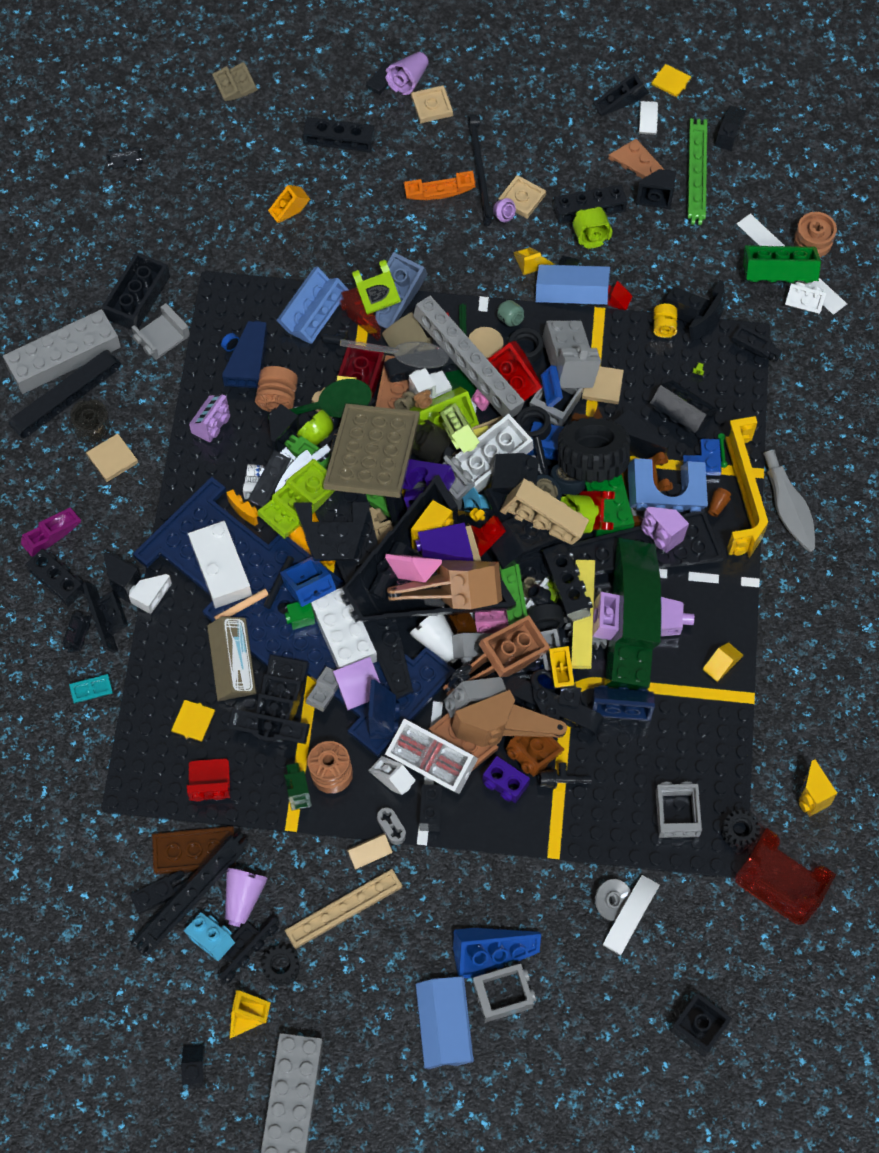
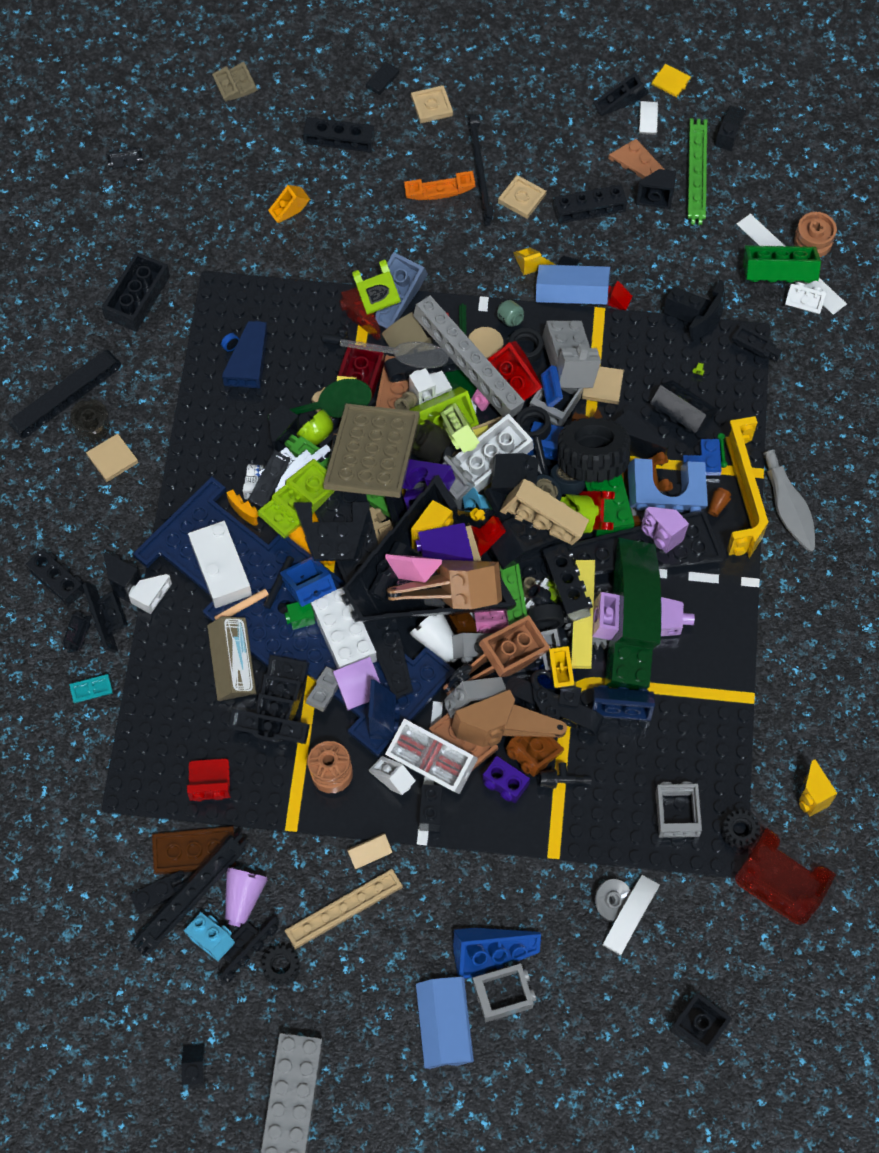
(50, 531): magenta slope -> none
(61, 351): light grey brick -> none
(161, 333): light grey panel -> none
(193, 720): yellow piece -> none
(210, 417): lavender slope -> none
(247, 1013): yellow slope -> none
(276, 387): nougat wheel -> none
(297, 787): dark green hips -> none
(312, 305): medium blue slope -> none
(395, 823): light grey beam -> none
(406, 73): lavender cone -> none
(423, 399): medium nougat plate -> none
(504, 209): lavender cone -> none
(592, 227): lime brick -> none
(665, 320): yellow wheel -> none
(722, 661): yellow slope -> none

